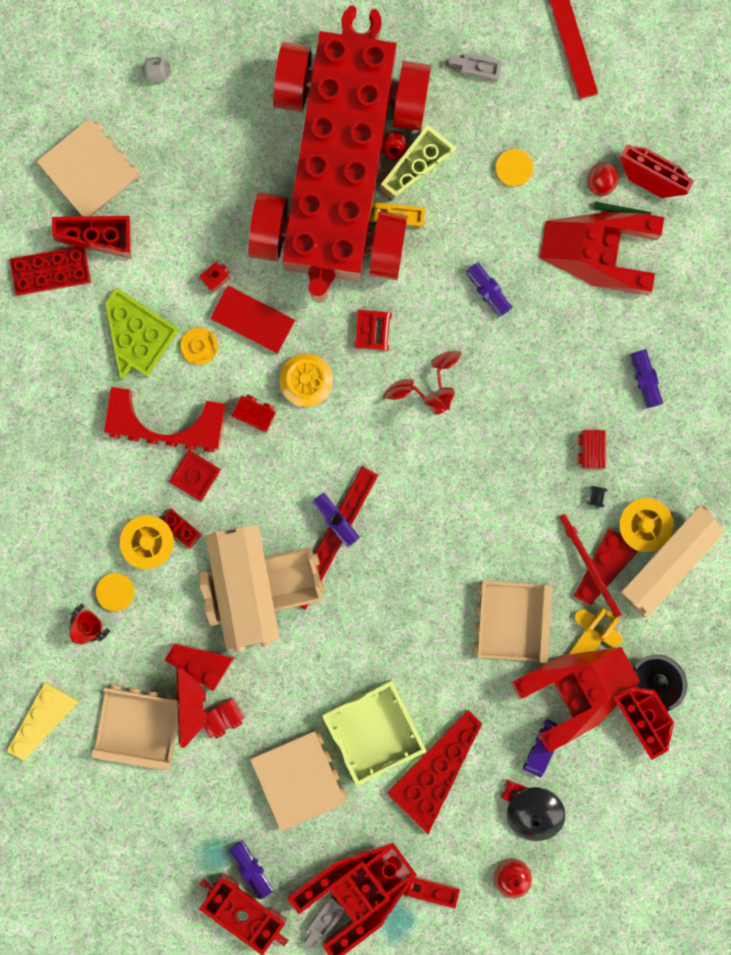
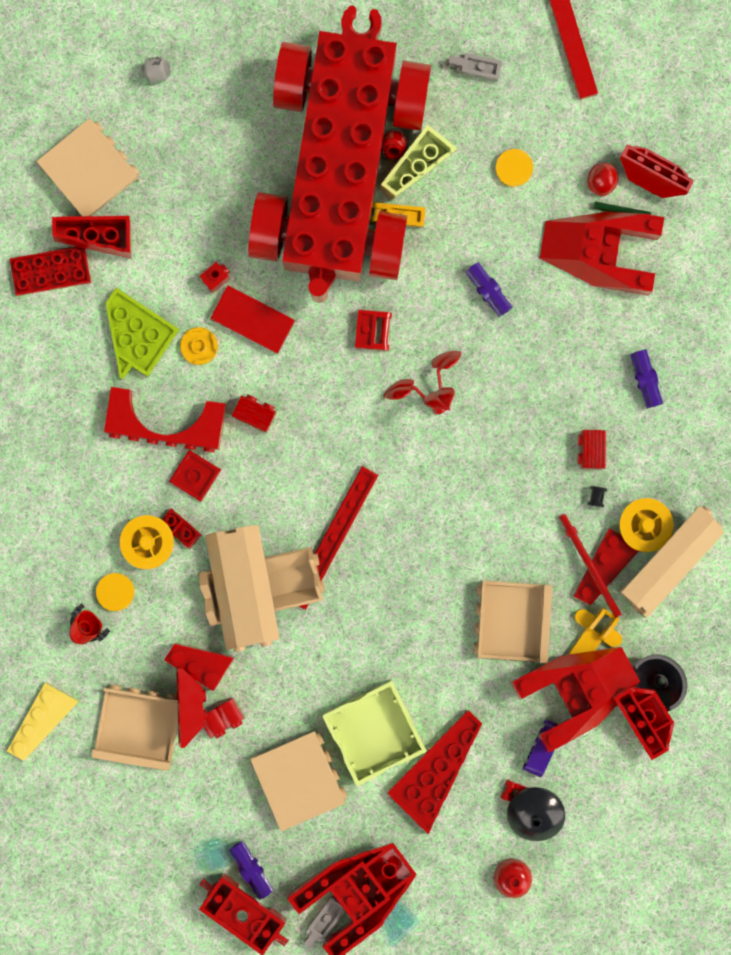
(306, 380): yellow wheel -> none
(343, 529): dark purple piece -> none
(434, 892): red plate -> none

